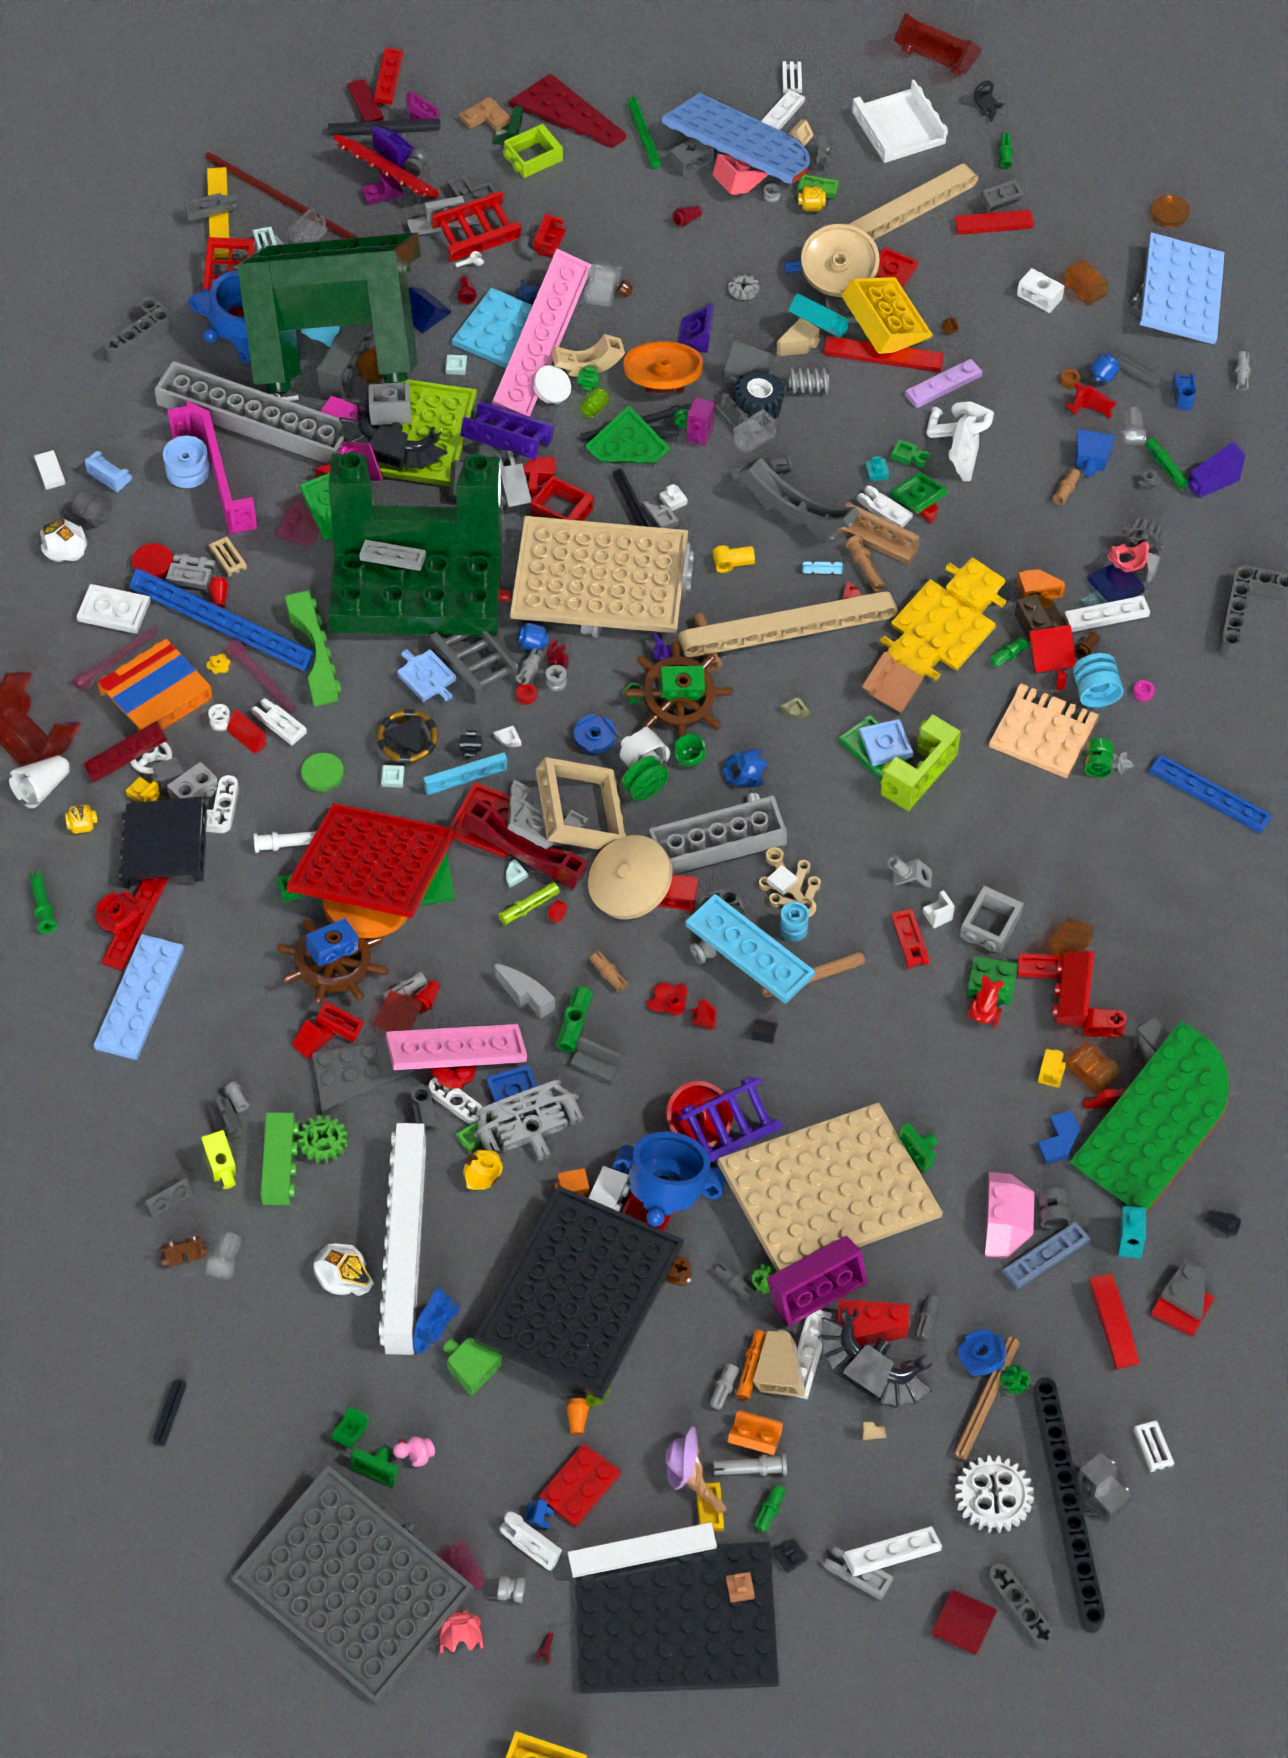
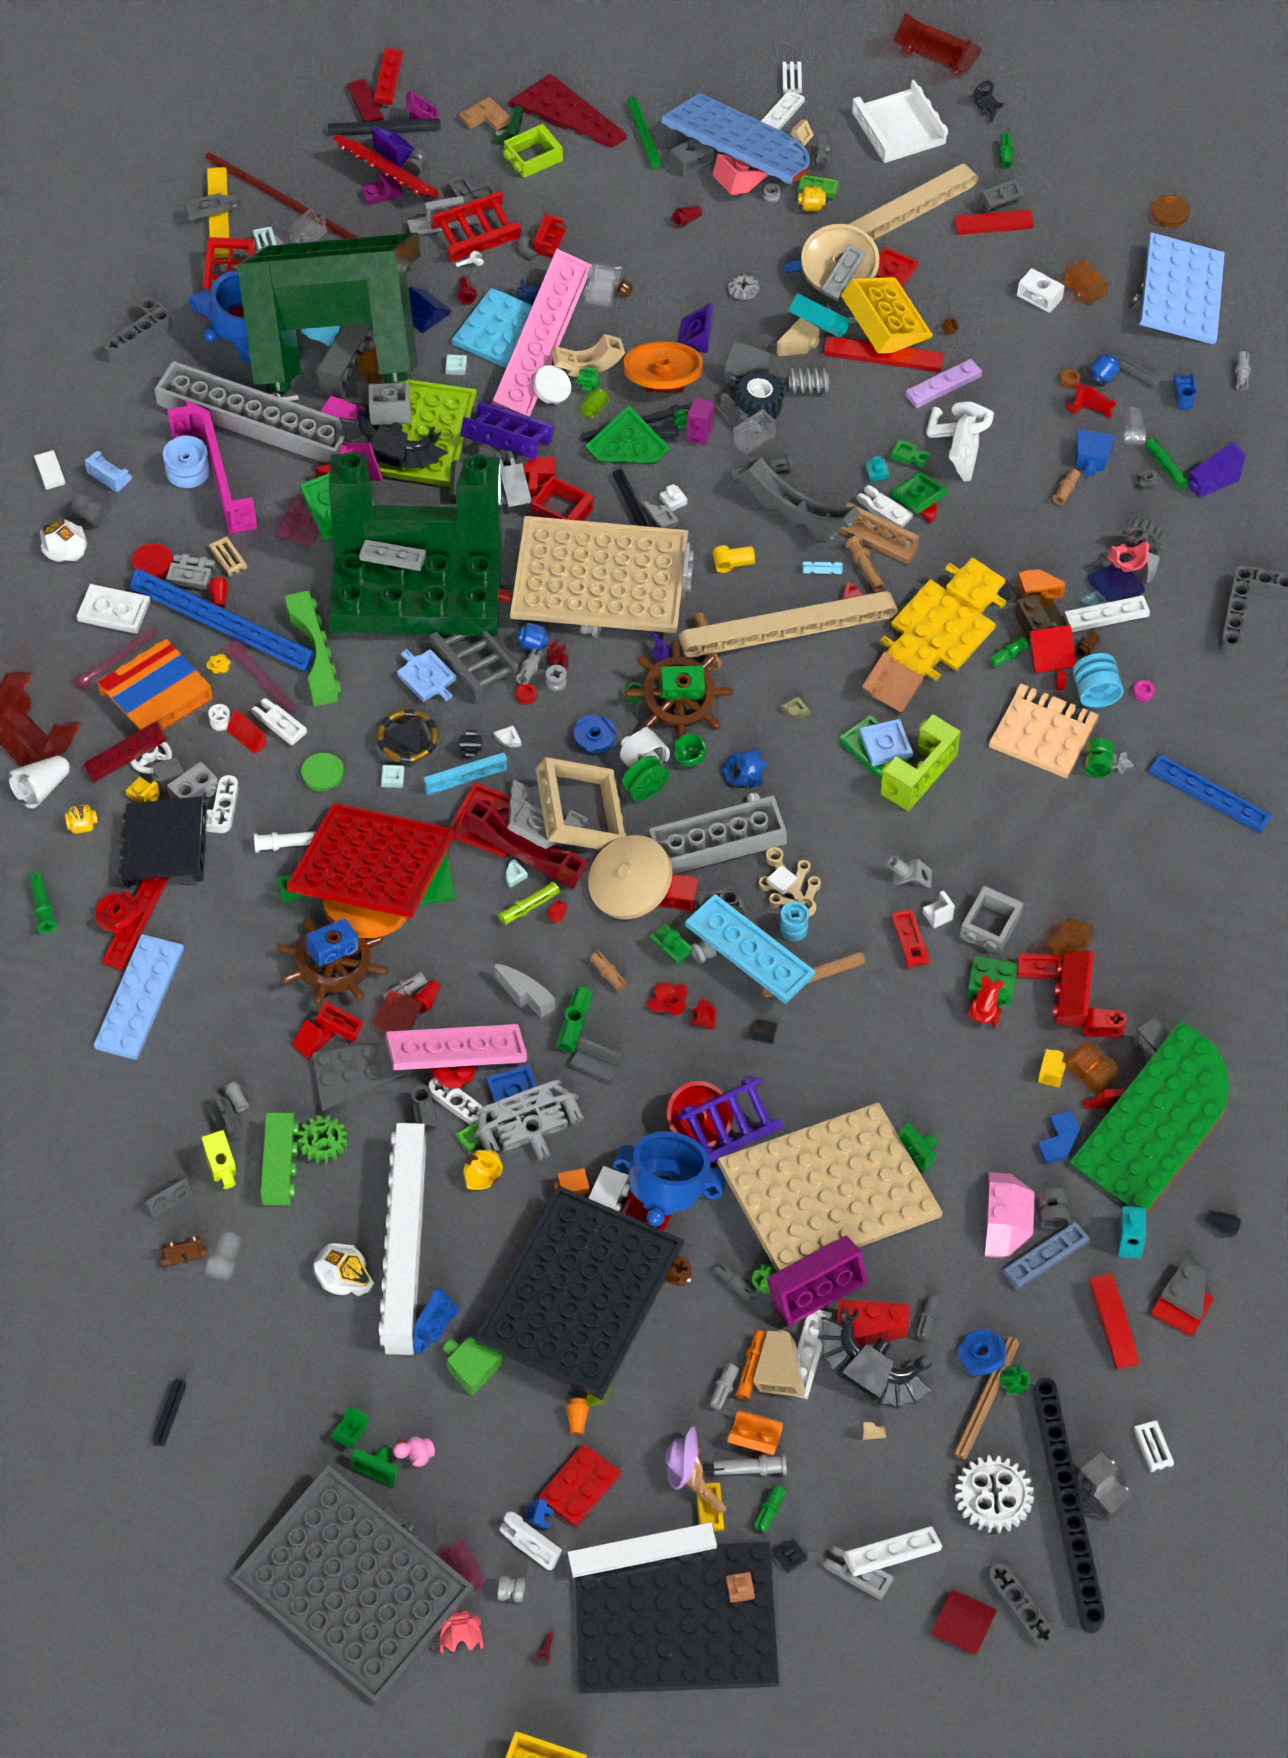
(671, 944): none -> green hips
(843, 272): none -> light grey tile

